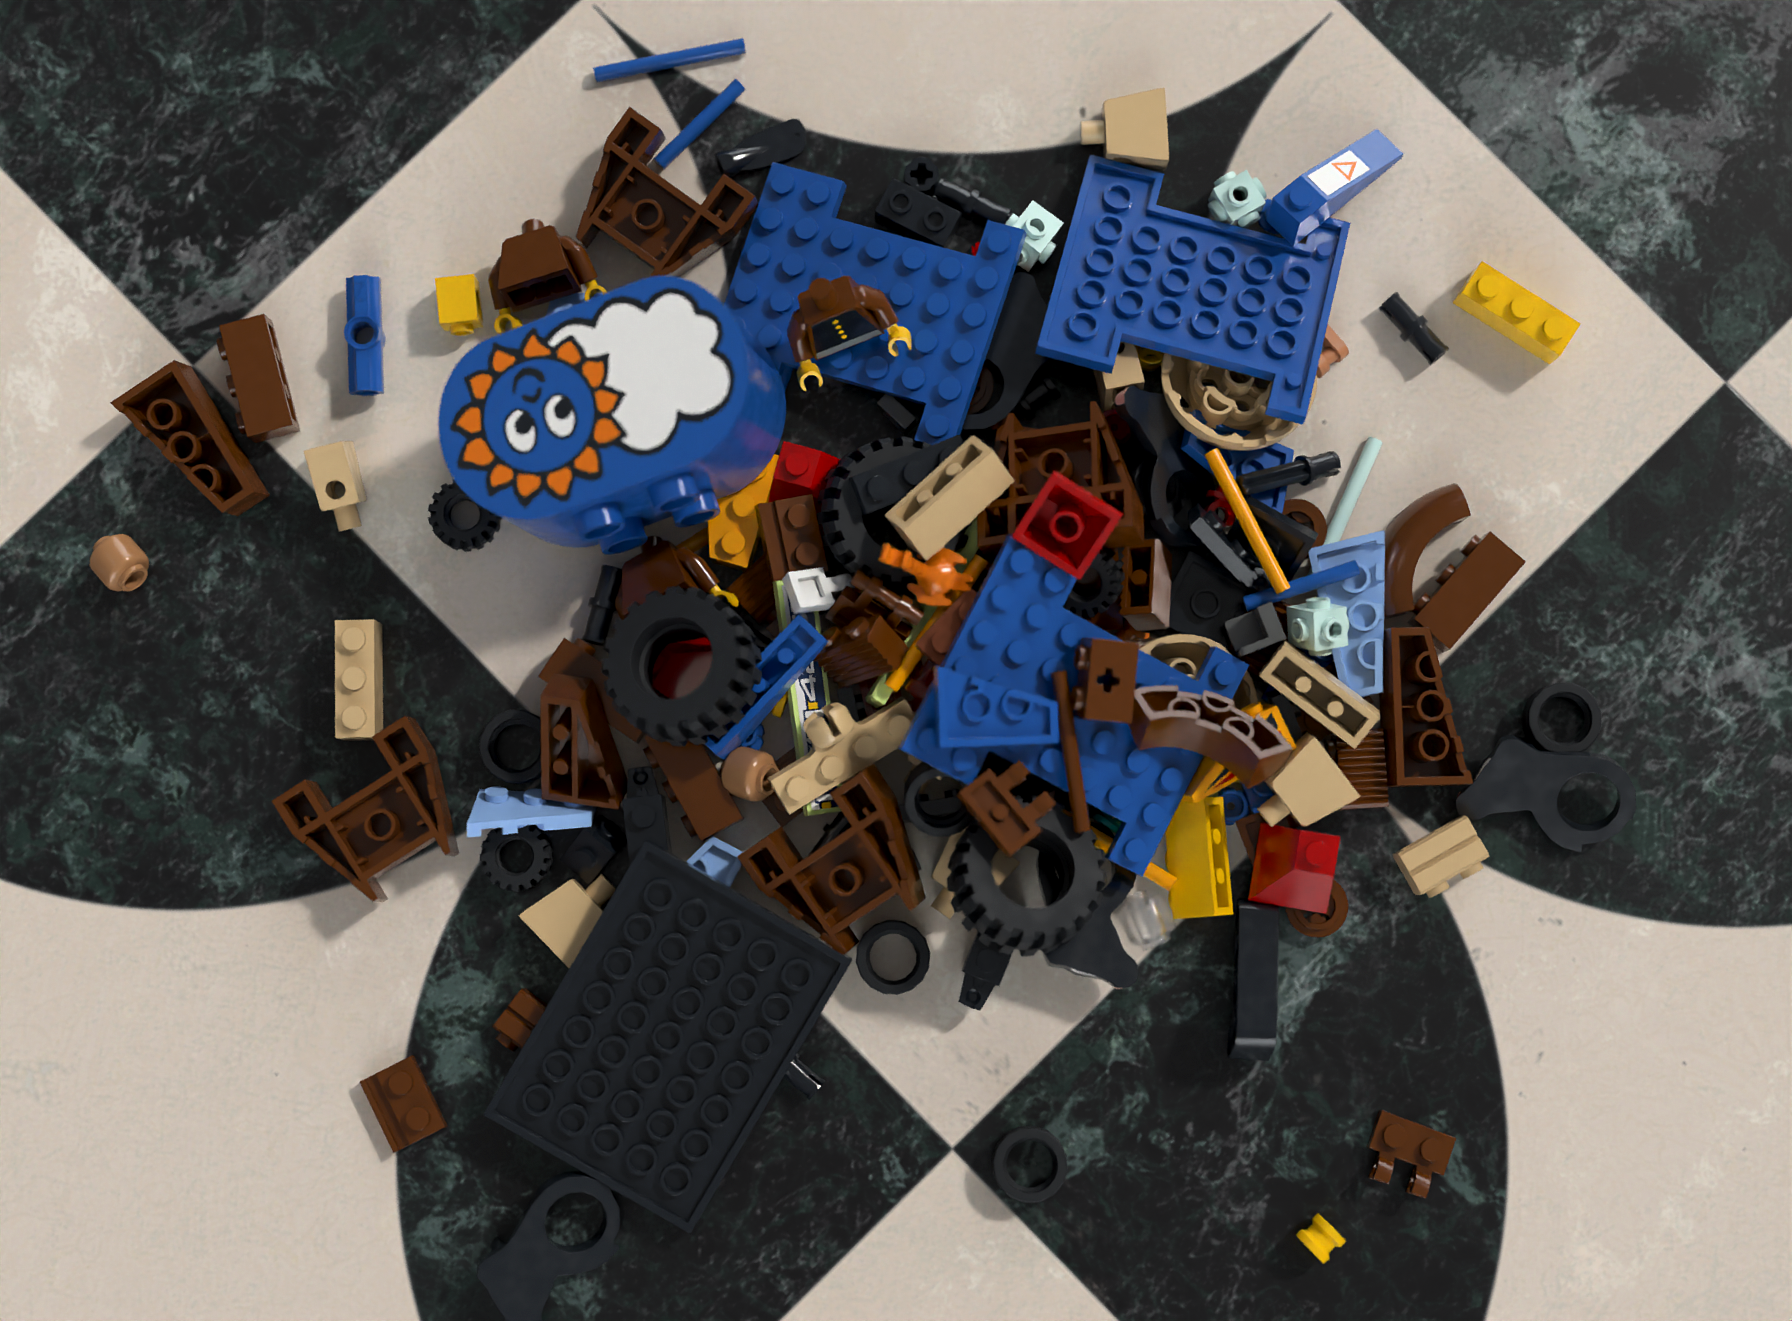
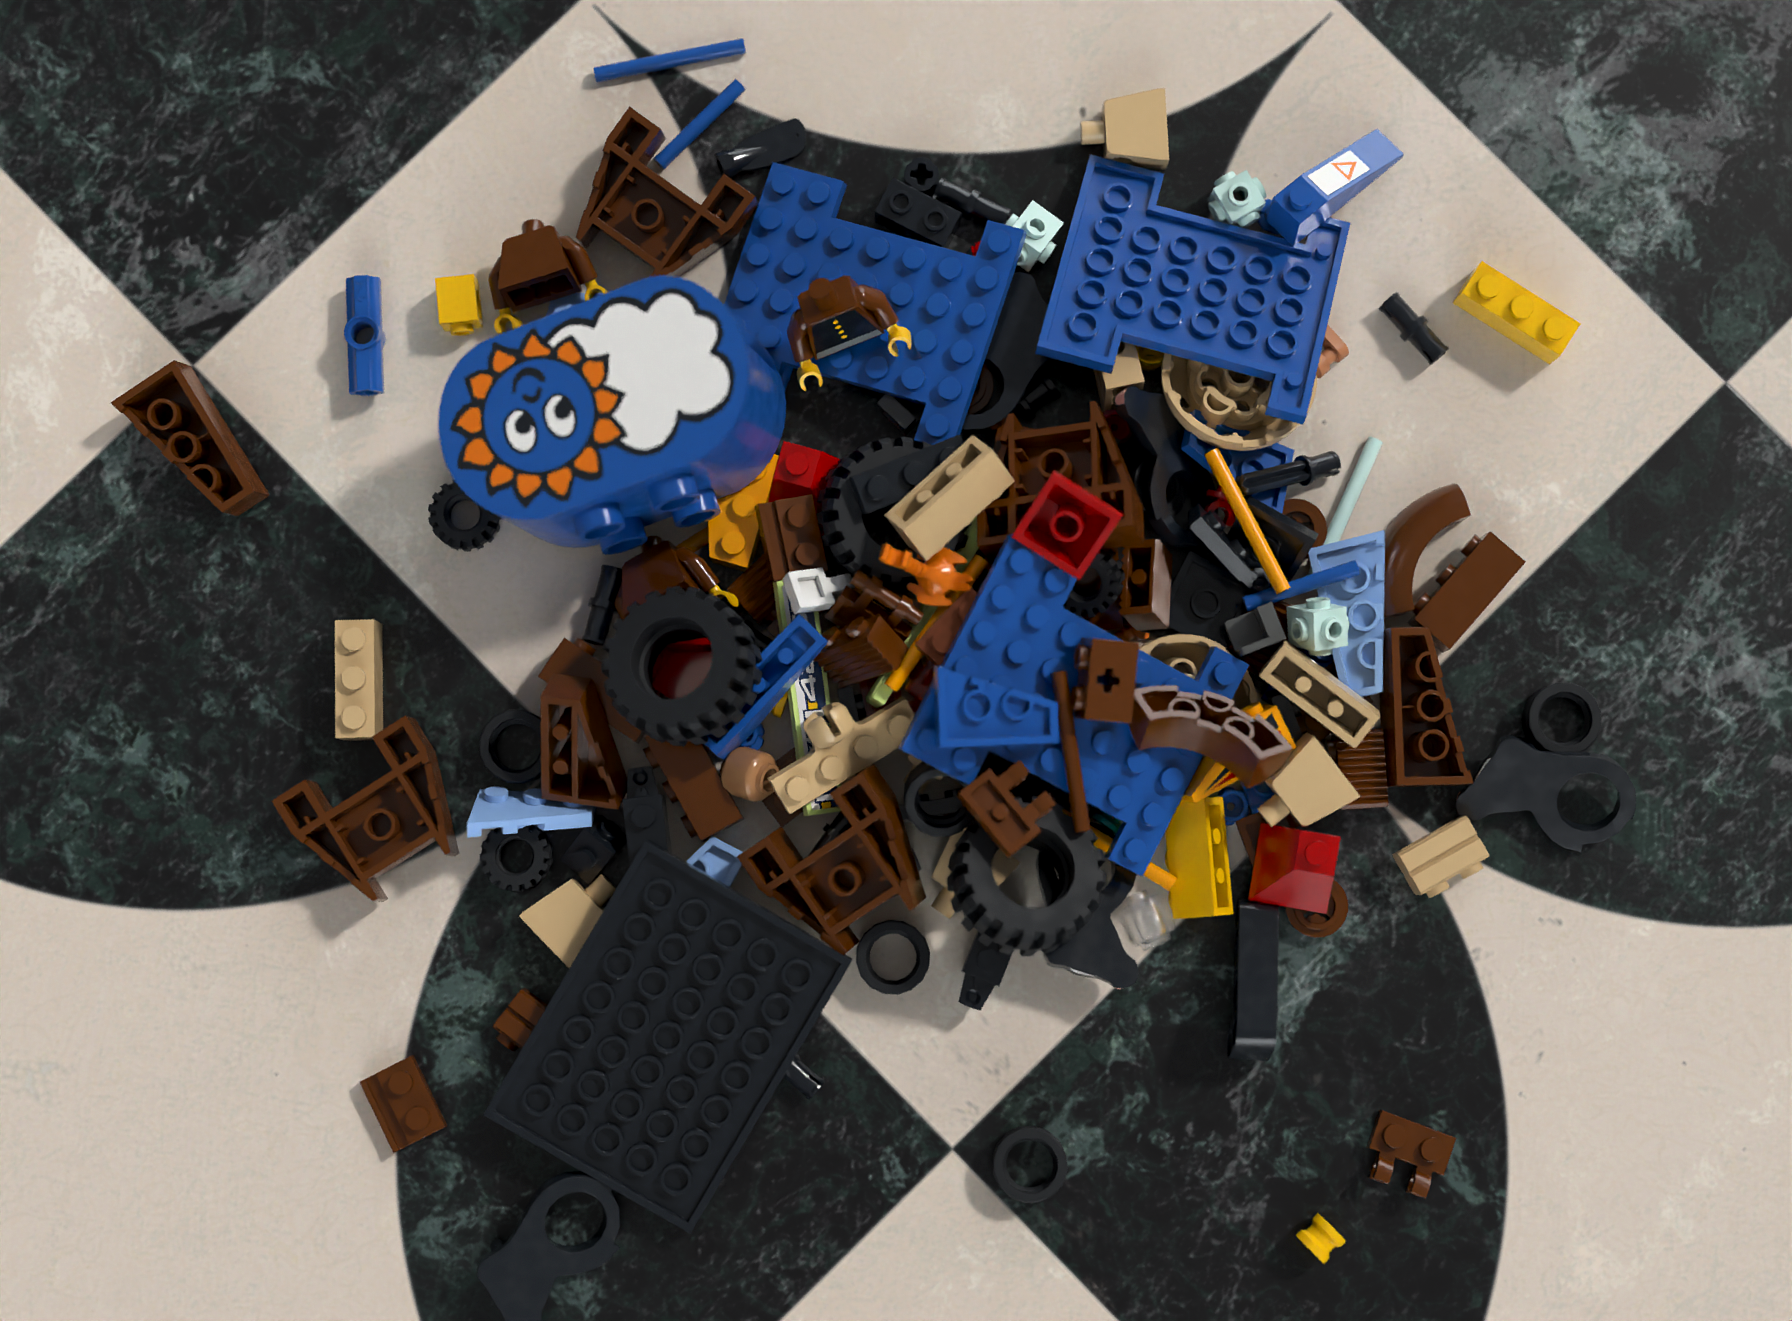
(119, 562): medium nougat head -> none
(257, 378): reddish brown brick -> none
(327, 467): tan torso -> none

